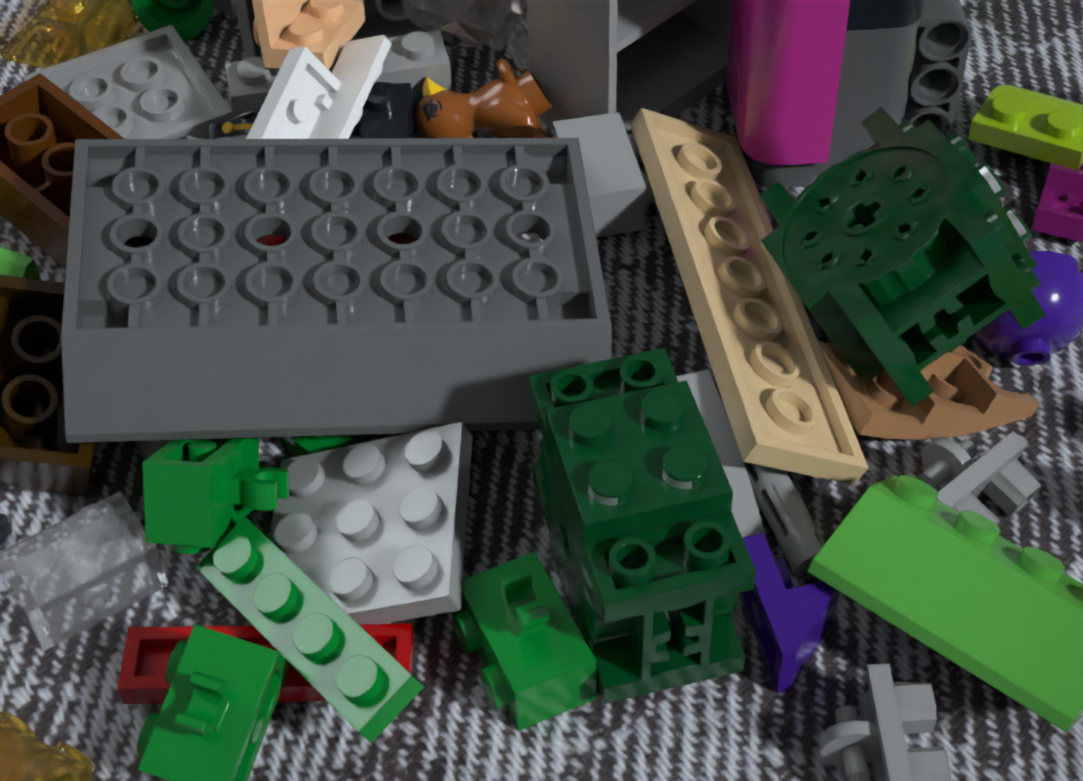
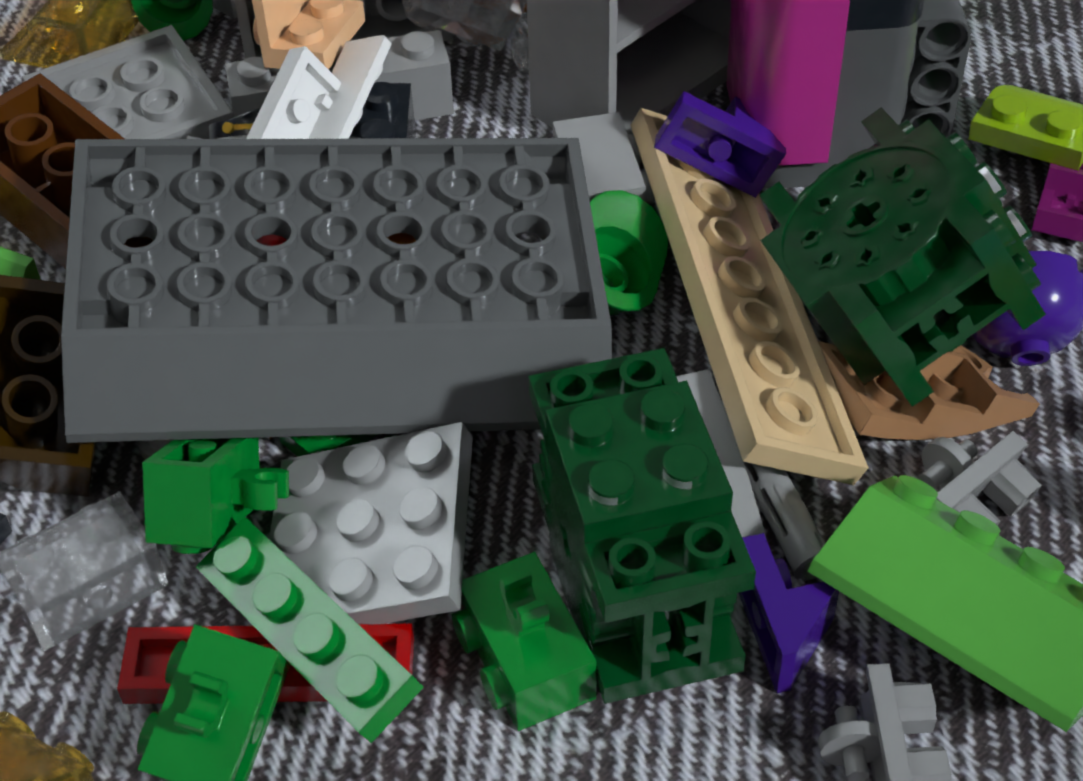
(501, 108): dark orange animal -> none
(630, 249): none -> green piece
(721, 142): none -> dark purple slope

